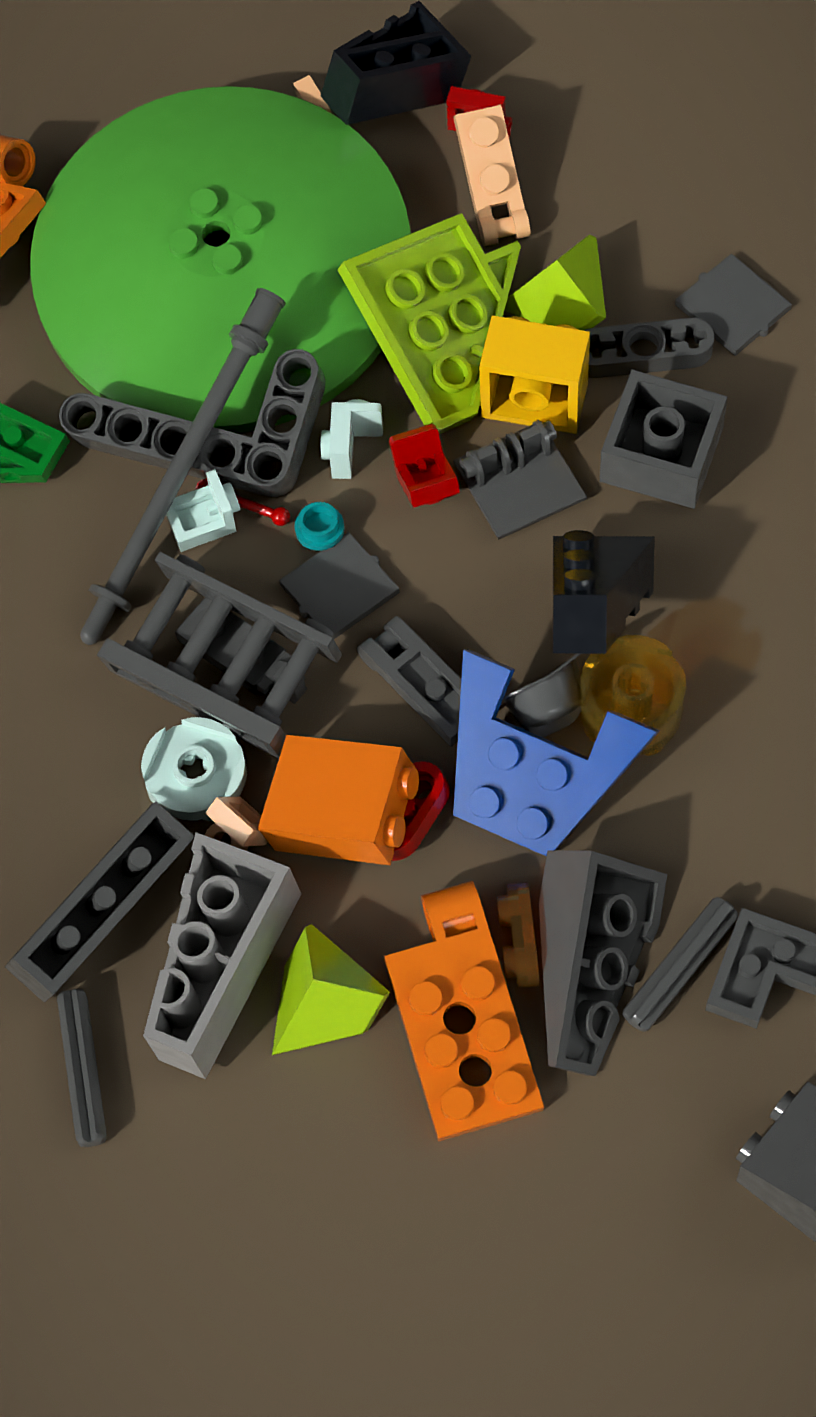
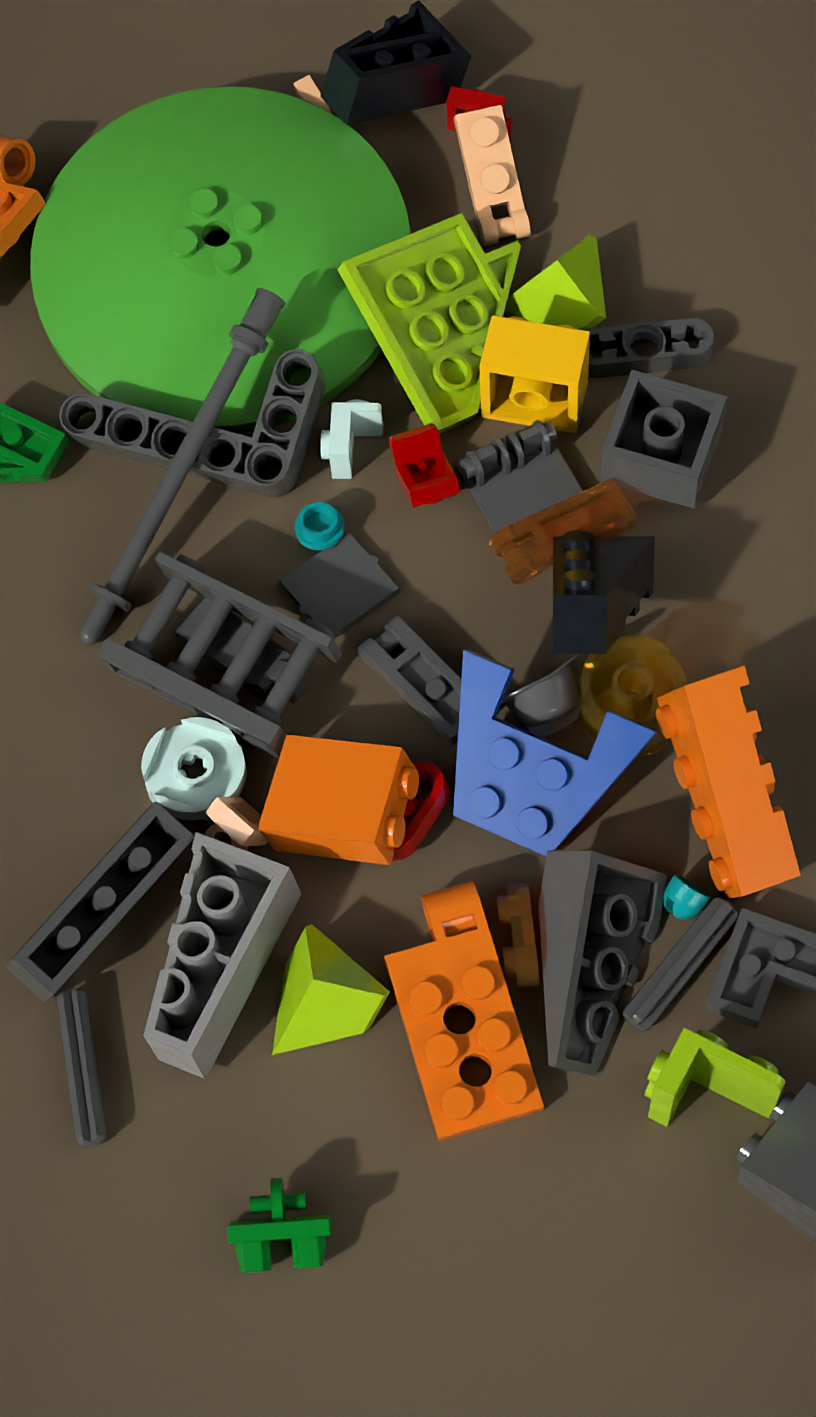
(203, 513): light aqua bracket -> none
(254, 1235): none -> green hips
(279, 516): red hinge -> none
(596, 510): none -> clear orange plate
(684, 898): none -> teal hinge
(709, 1063): none -> lime bracket
(728, 783): none -> orange wedge
(734, 304): dark grey piece -> none

